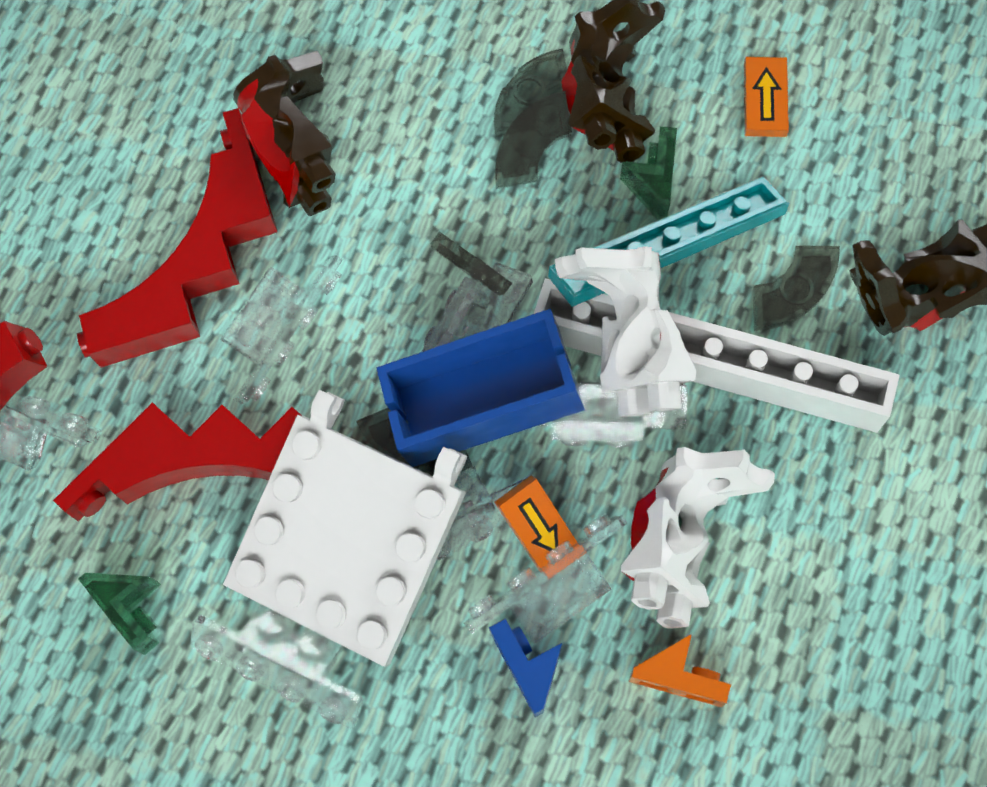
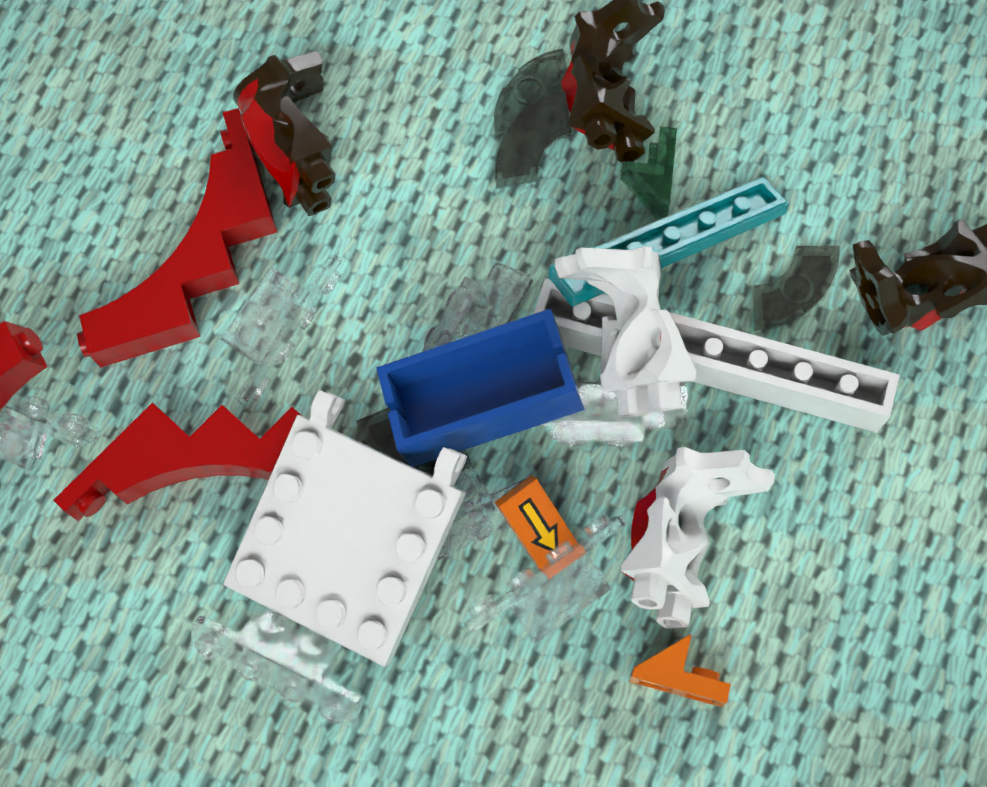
(117, 597): clear green slope -> none
(470, 264): clear smoke tile -> none
(531, 676): blue slope -> none
(766, 96): orange tile -> none

